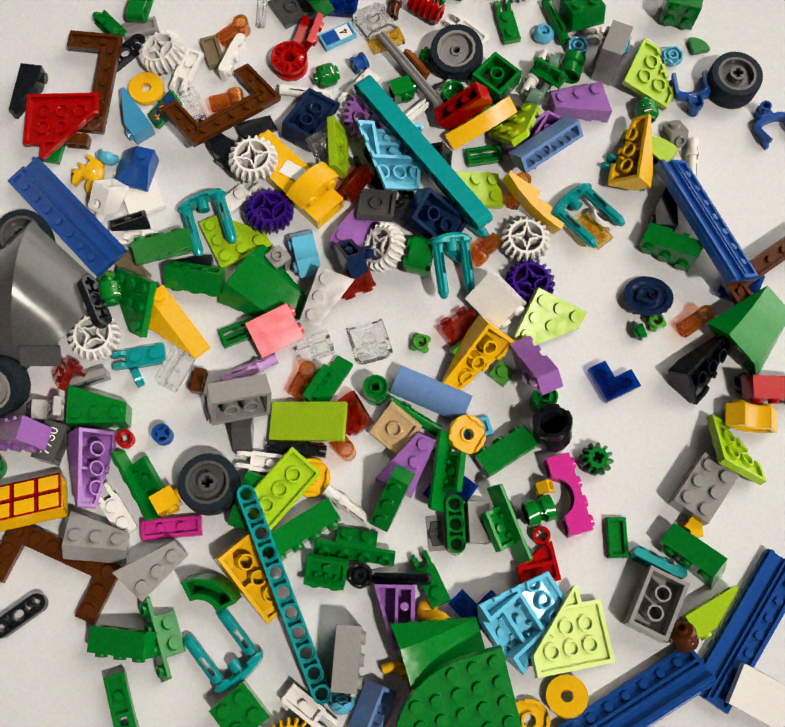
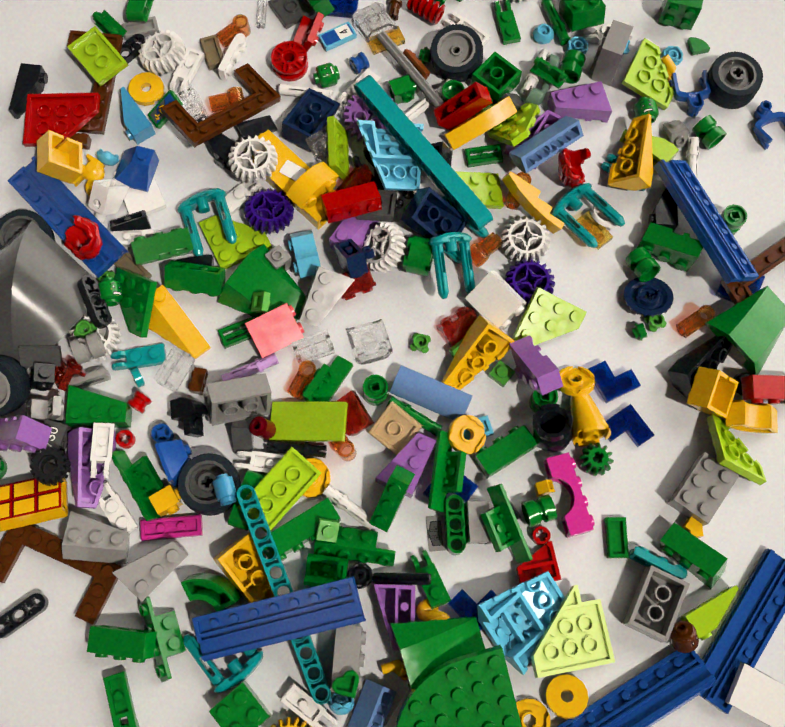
(42, 376): none -> black brick
(45, 456): none -> black tyre
(59, 162): none -> yellow piece
(83, 238): none -> red hair
(83, 324): none -> bright green plate
(86, 348): none -> light grey wheel
(97, 56): none -> lime plate
(102, 447): none -> white hinge
(139, 402): none -> red wheel
(173, 458): none -> blue slope
(190, 413): none -> black brick
(225, 489): none -> dark azure brick
(260, 302): none -> bright green plate
(262, 428): none -> dark red brick
(278, 619): none -> blue plate
(327, 530): none -> bright green plate
(347, 684): none -> green tile
(351, 202): none -> red brick
(570, 166): none -> red hair
(585, 382): none -> yellow tile
(587, 421): none -> yellow cone
(630, 422): none -> clear blue plate
(642, 264): none -> green wheel
(670, 66): none -> yellow arm
(709, 132): none -> green wheel
(712, 392): none -> yellow piece
(734, 217): none -> green wheel

